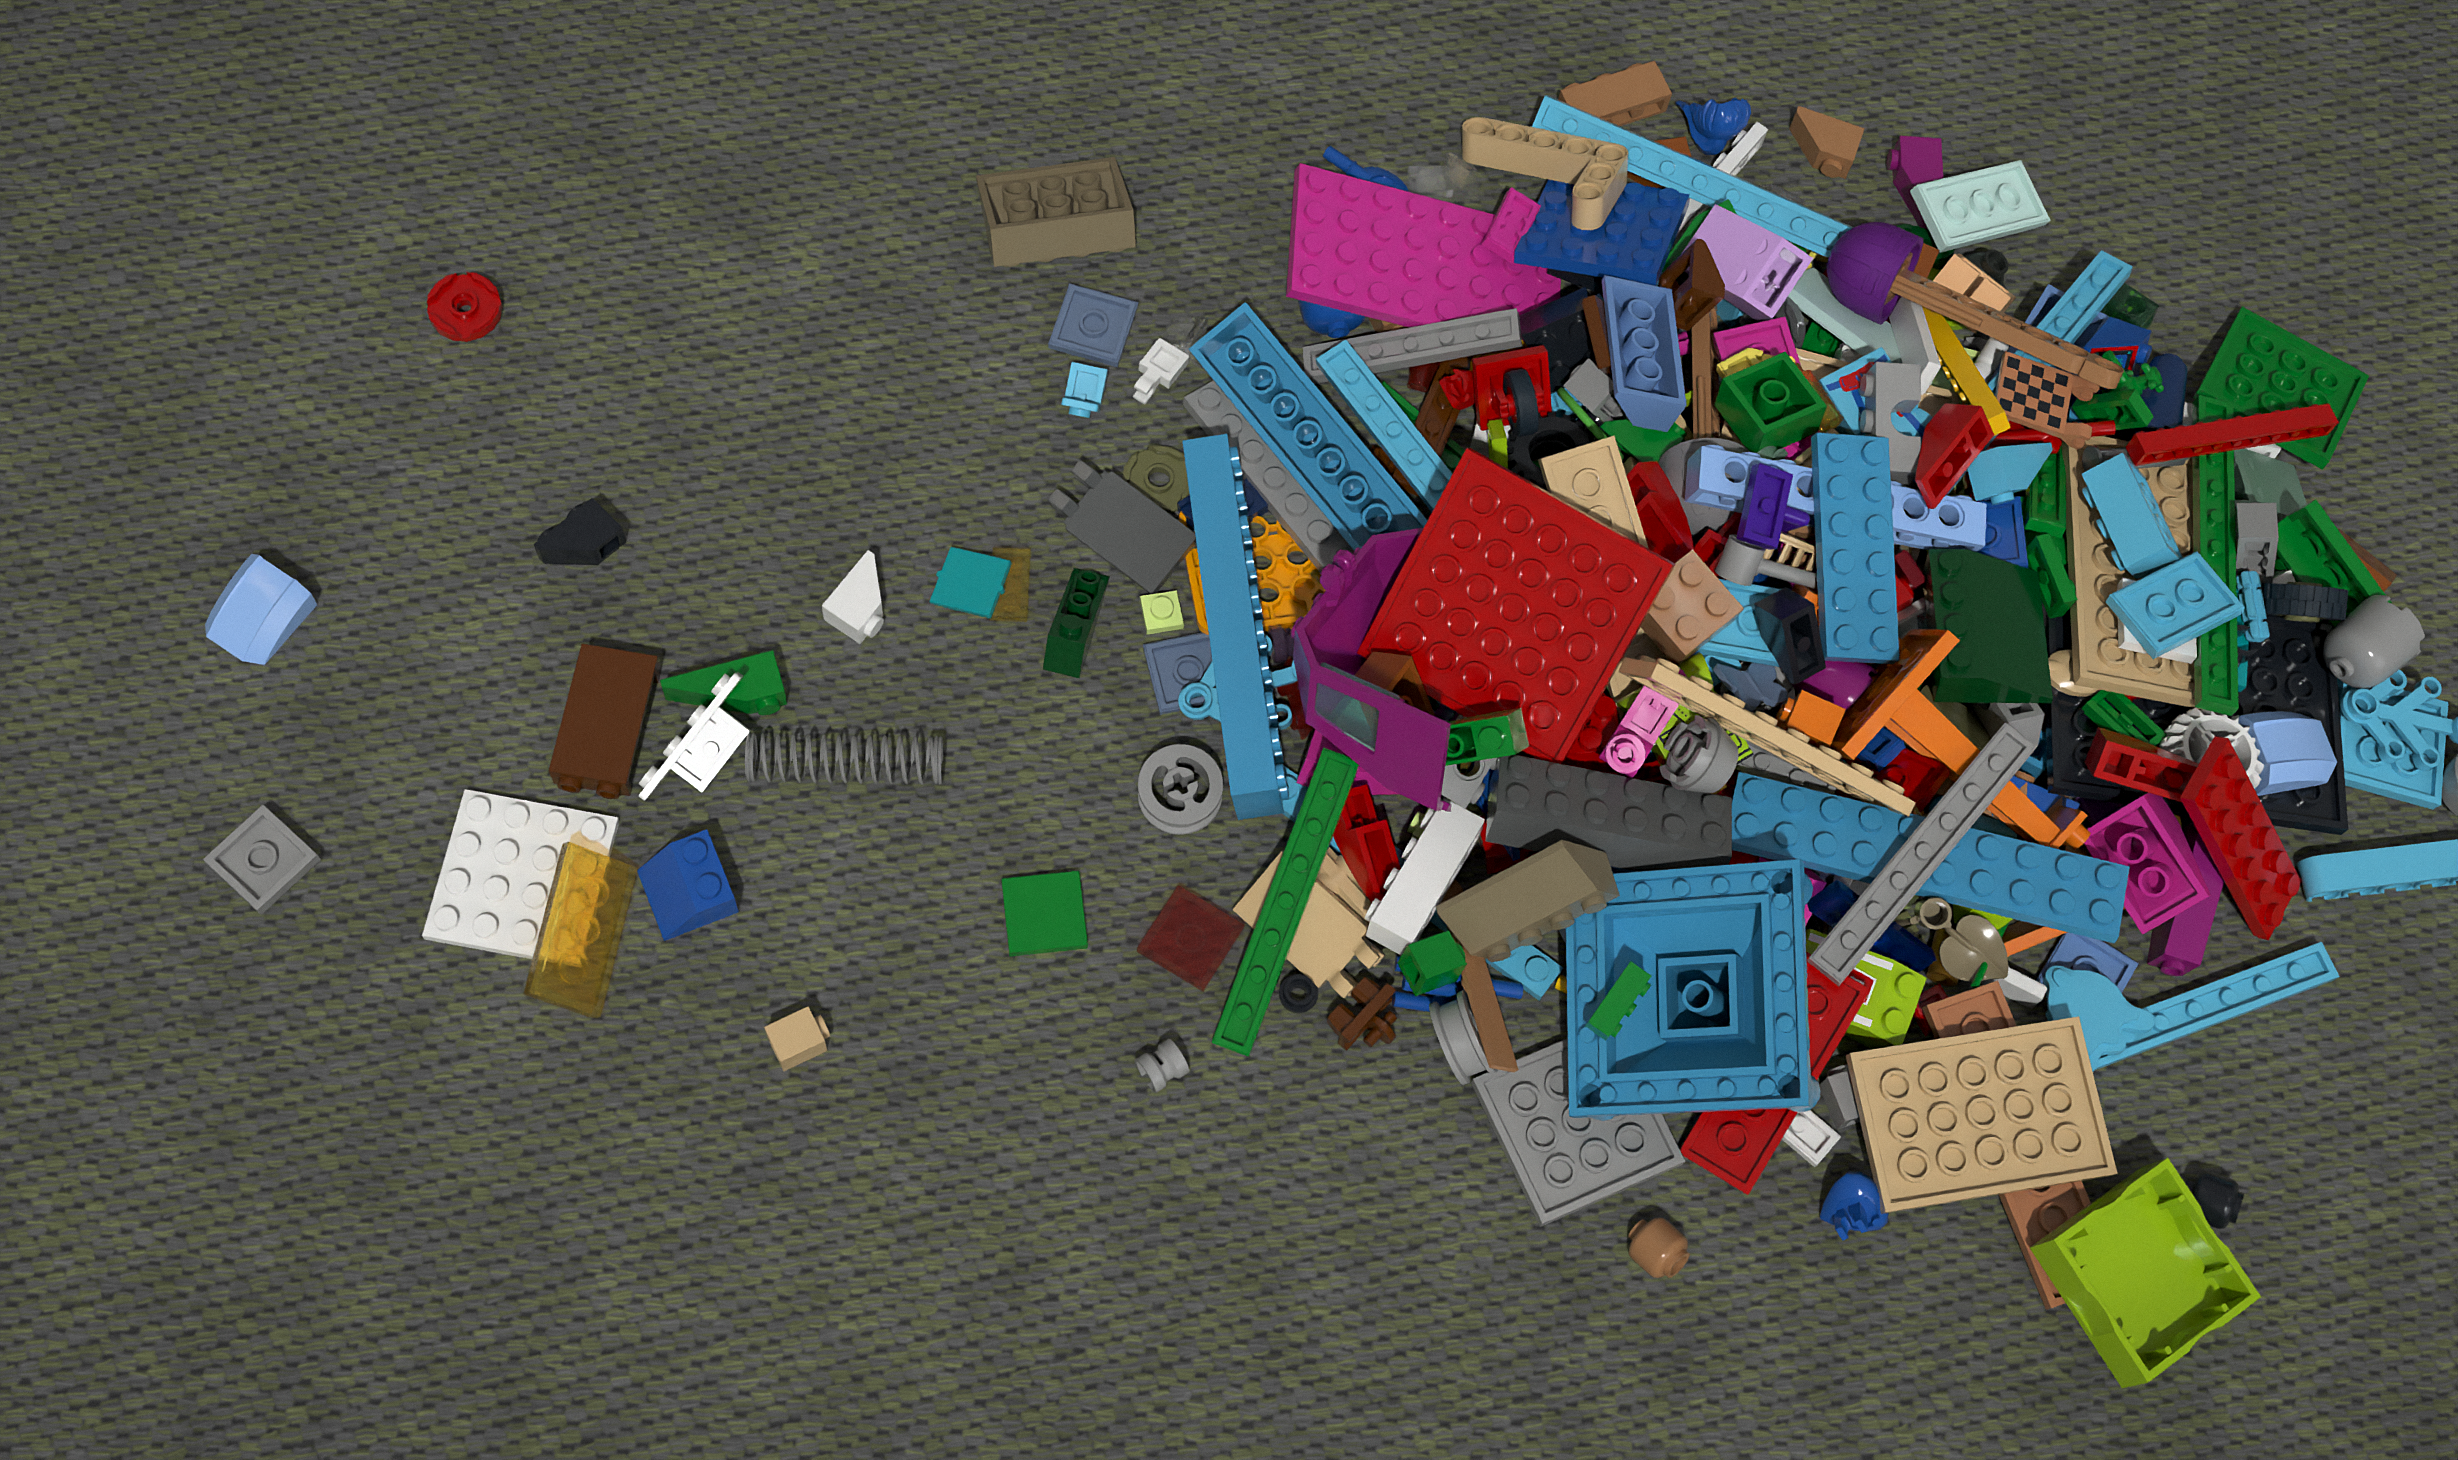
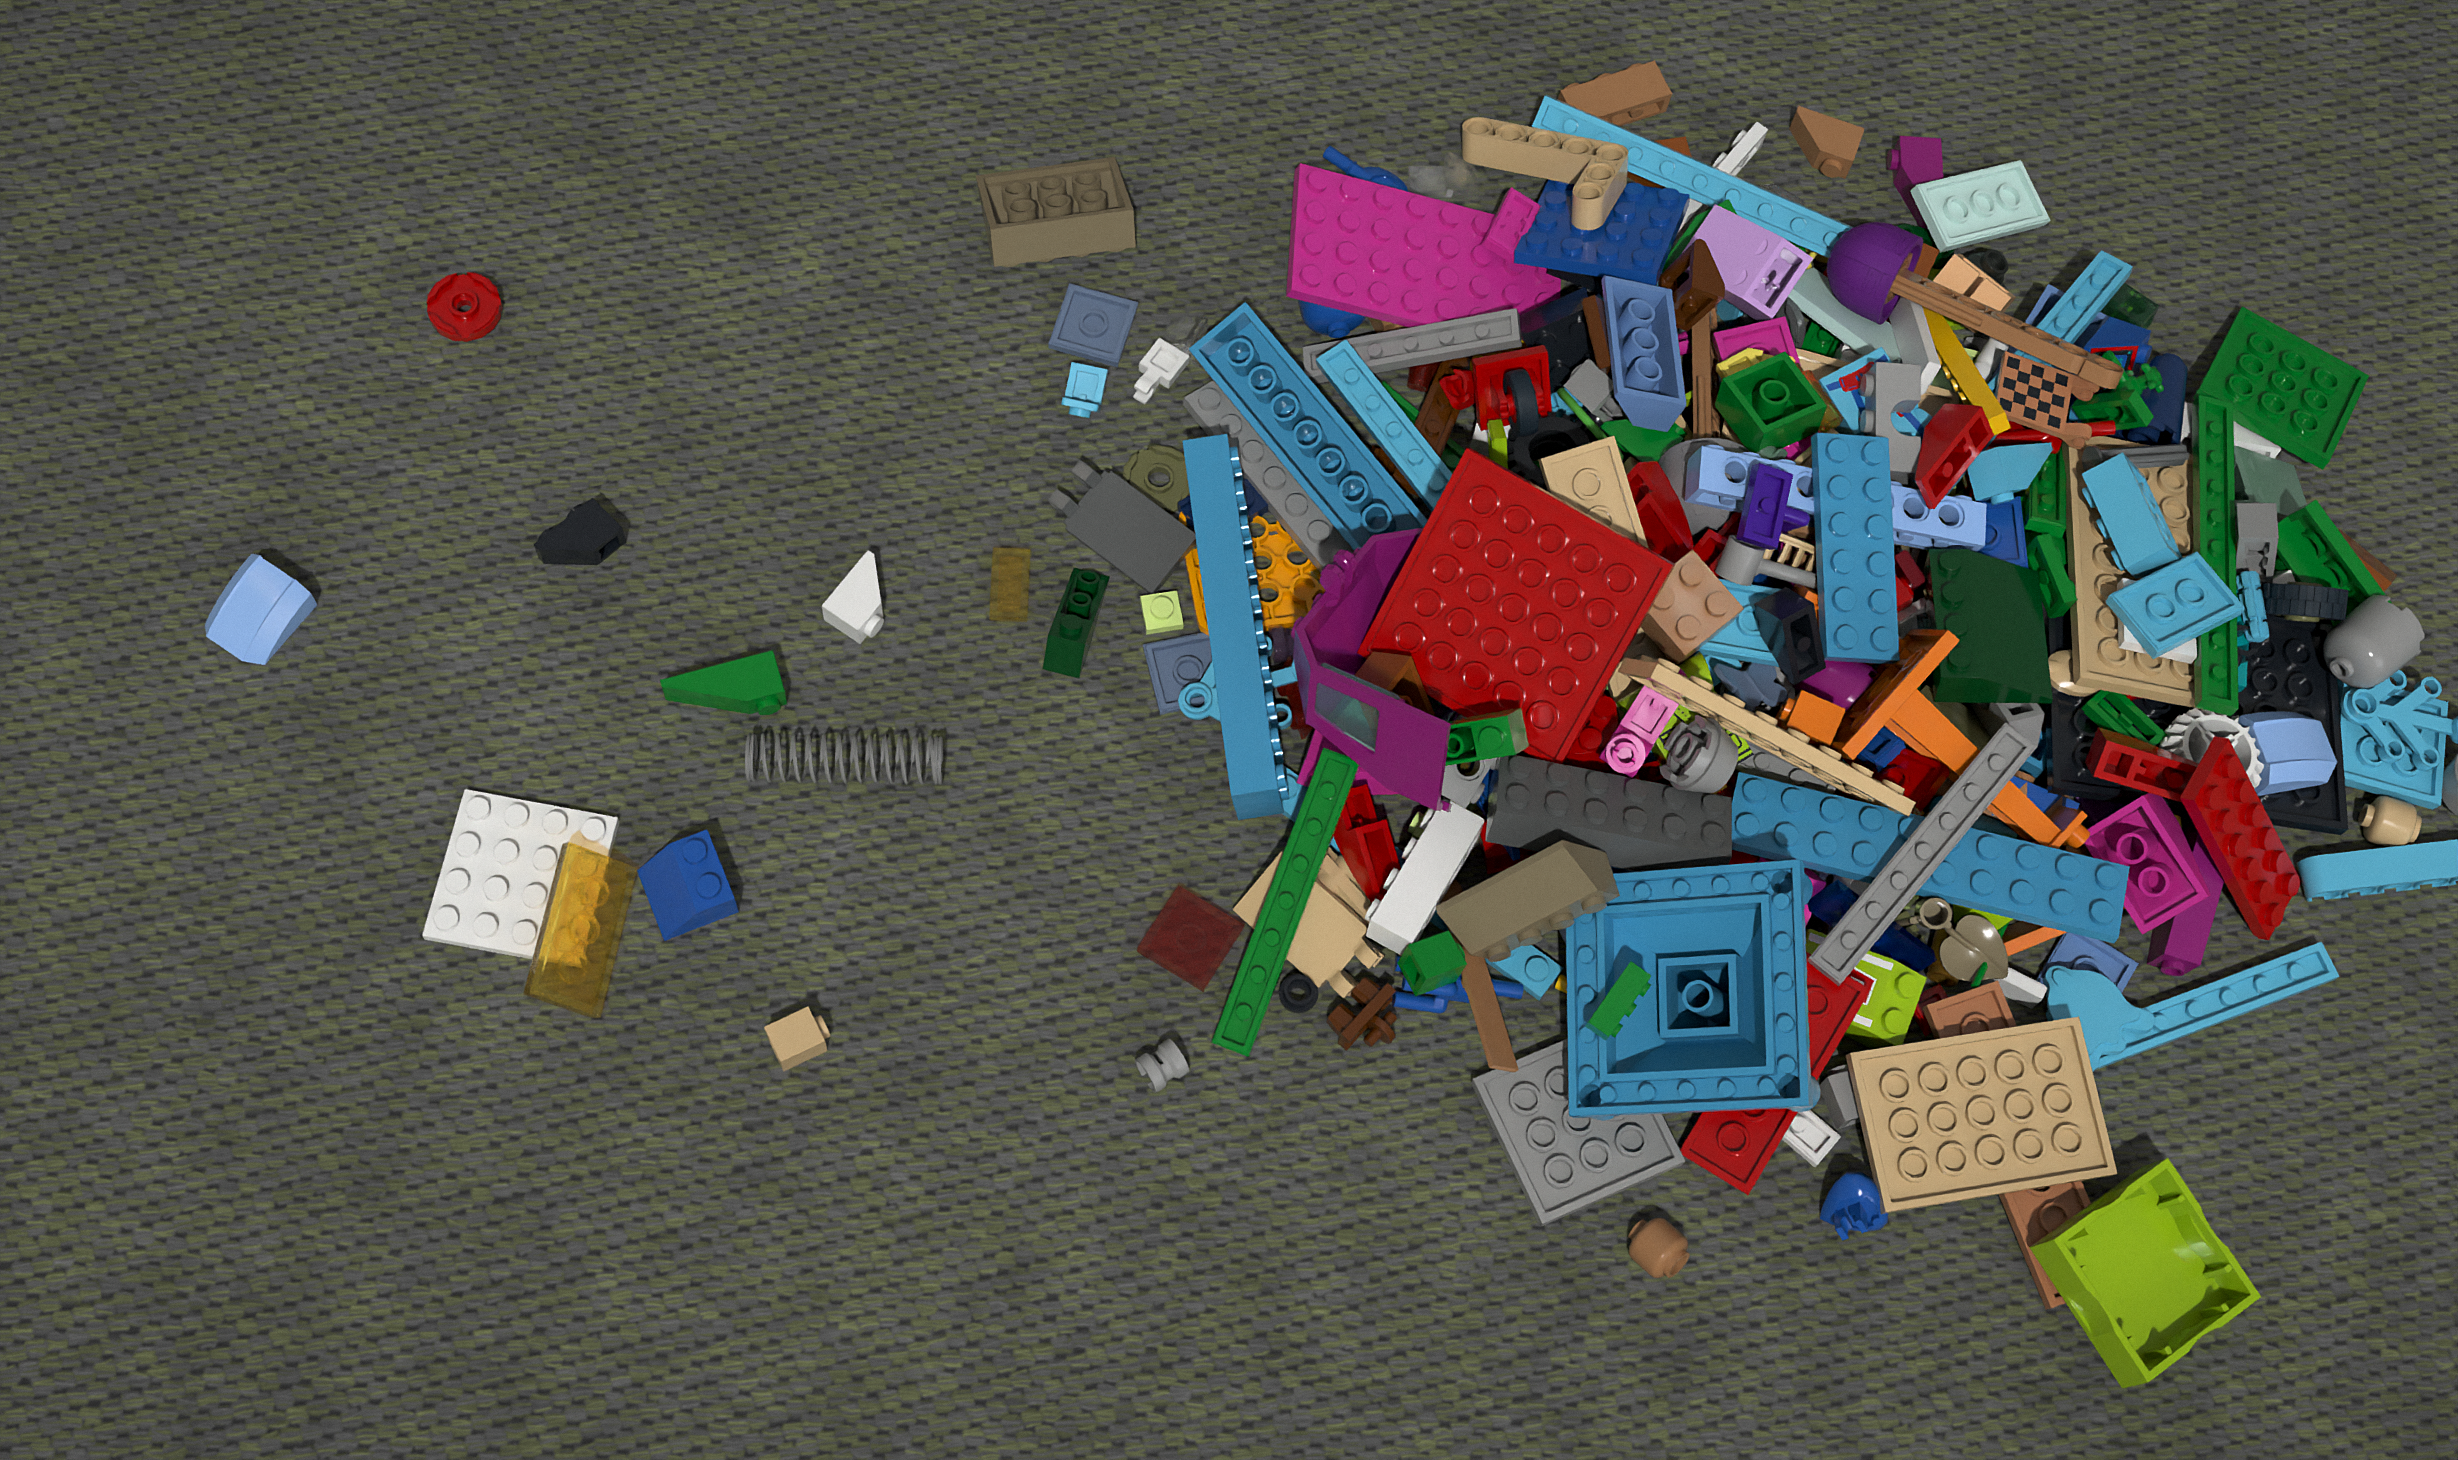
(261, 859): light grey plate -> none
(603, 720): reddish brown panel -> none
(706, 745): white bracket -> none
(970, 582): teal piece -> none
(1044, 913): green tile -> none
(1175, 766): light grey wheel -> none
(1459, 1037): light grey wheel -> none
(1715, 122): blue hair -> none
(2217, 1198): black head -> none
(2231, 434): red piece -> none
(2390, 822): none -> tan head

